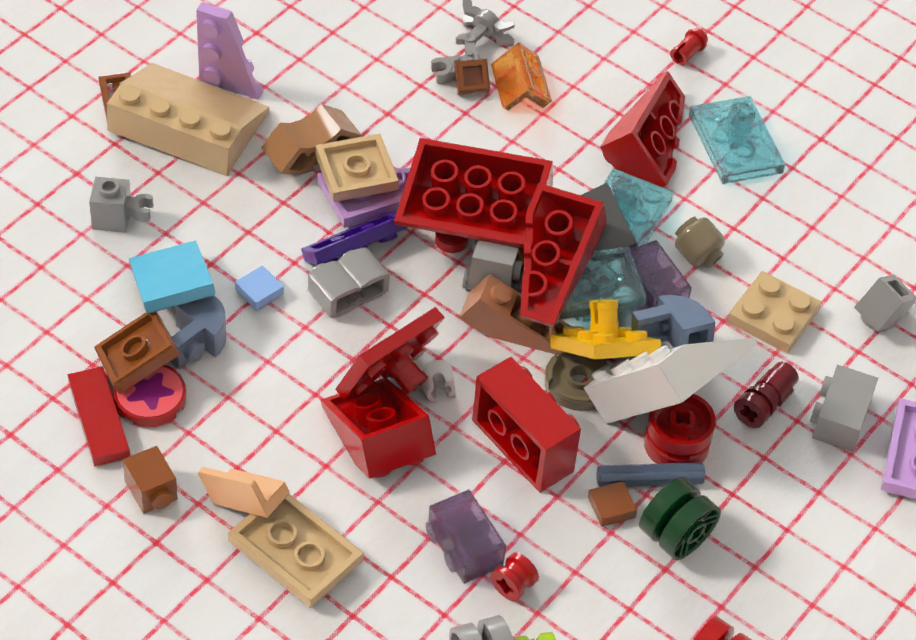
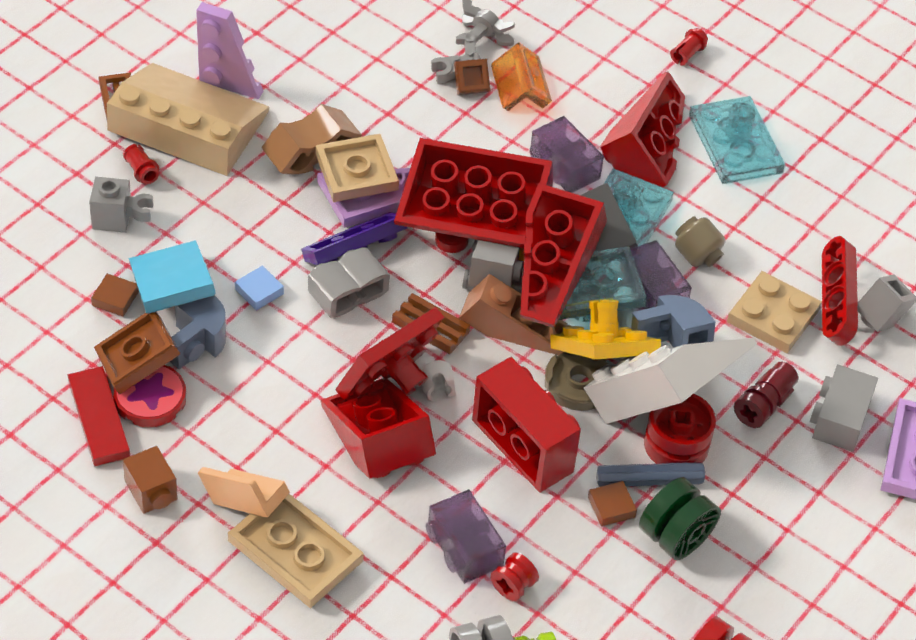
(114, 294): none -> dark orange tile
(144, 168): none -> red pin
(450, 326): none -> dark orange tile
(573, 155): none -> clear purple brick
(835, 290): none -> red beam

